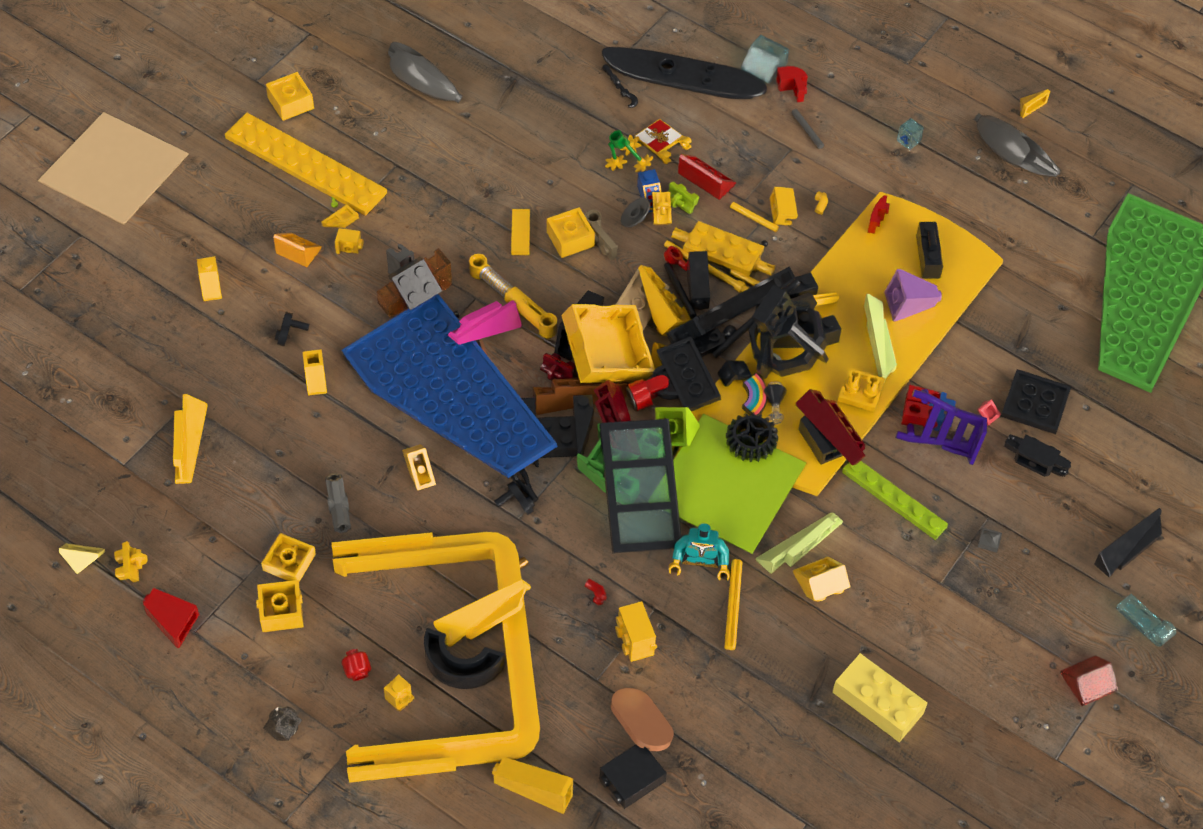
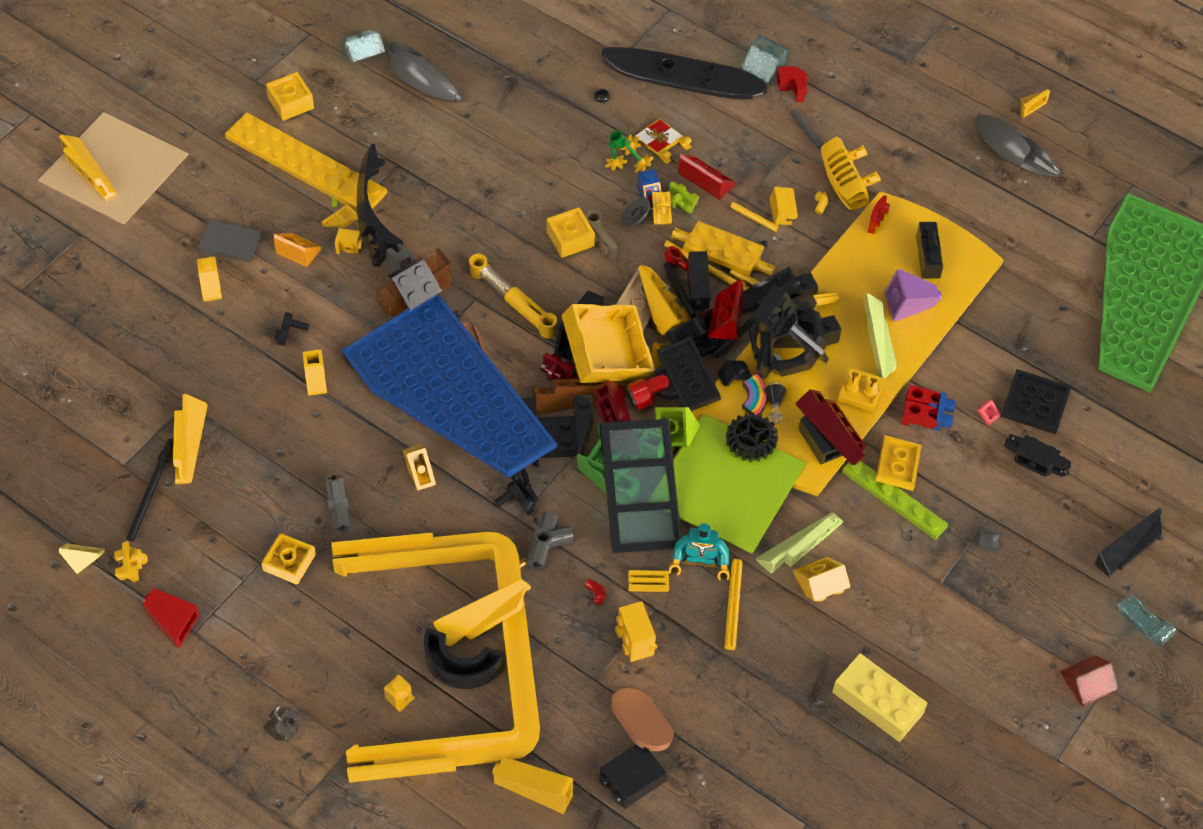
(84, 164): none -> yellow wedge
(164, 457): none -> black bar
(229, 241): none -> dark grey tile
(280, 606): yellow brick -> none
(356, 665): red head -> none
(364, 46): none -> clear light blue slope
(377, 235): none -> black slope
(487, 322): dark pink wedge -> none
(520, 232): yellow tile -> none
(552, 536): none -> dark grey piece
(604, 99): none -> black piece
(624, 92): black piece -> none
(648, 577): none -> yellow tile
(727, 312): none -> red slope
(844, 175): none -> yellow piece
(898, 462): none -> yellow tile
(910, 133): clear light blue brick -> none
(958, 444): dark purple hand -> none

